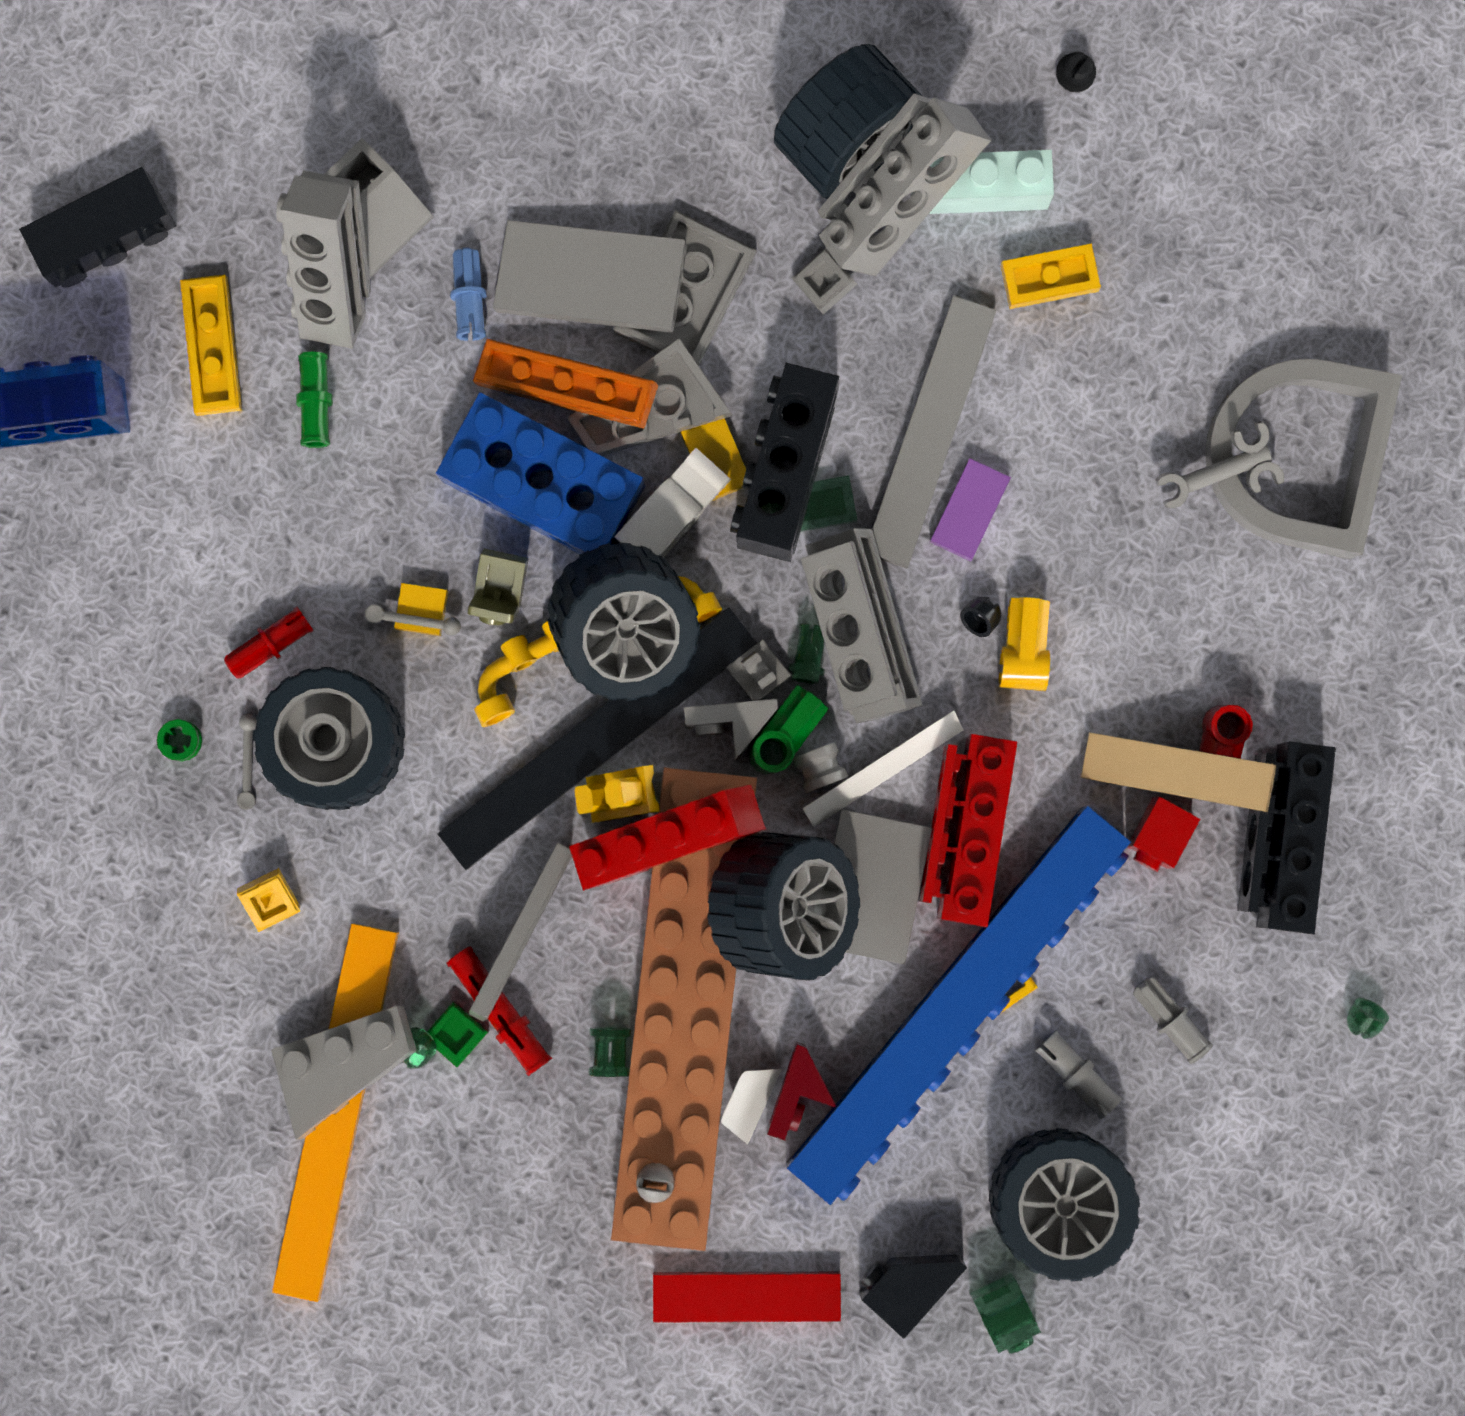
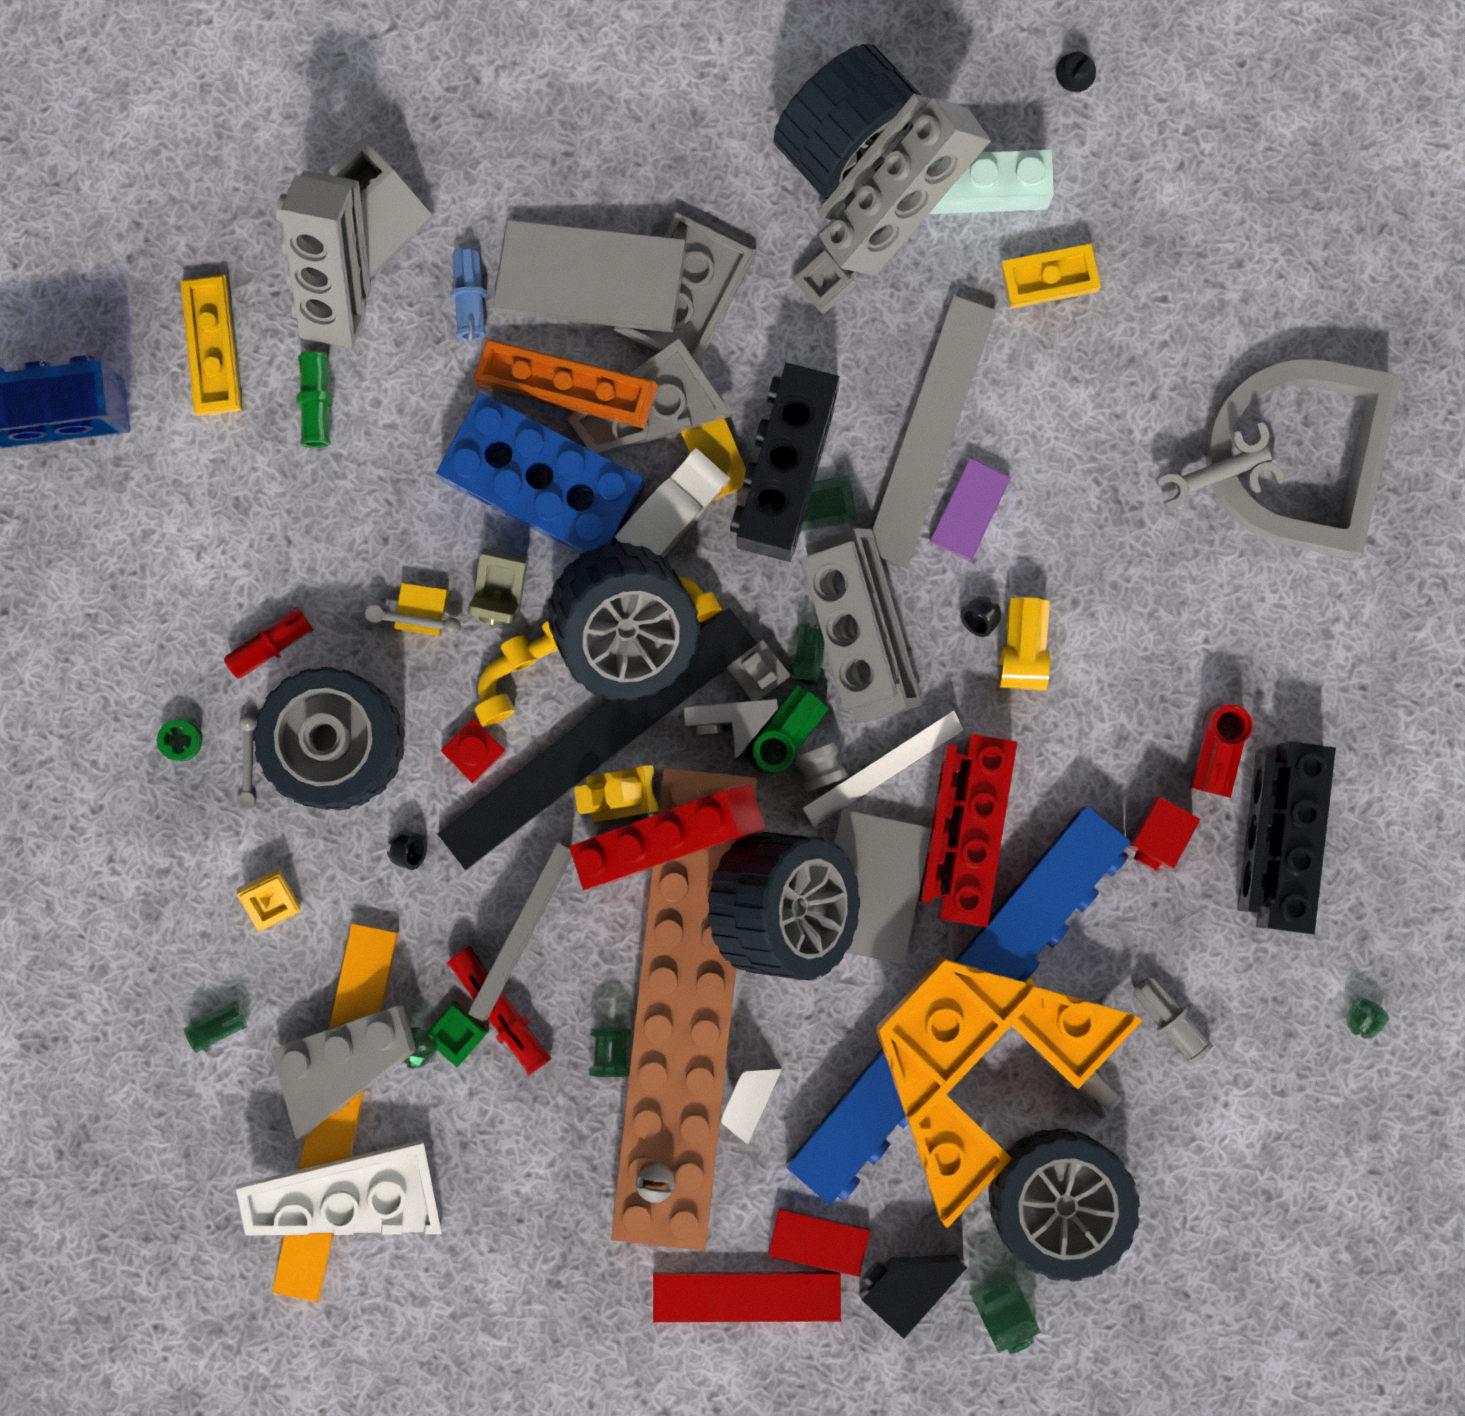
(98, 228): black brick -> none
(214, 1028): none -> clear green pin
(359, 1194): none -> white wing
(416, 848): none -> black hinge
(473, 751): none -> red plate
(799, 1080): dark red slope -> none
(819, 1242): none -> red tile
(944, 1032): none -> light orange wing
(1178, 772): tan tile -> none

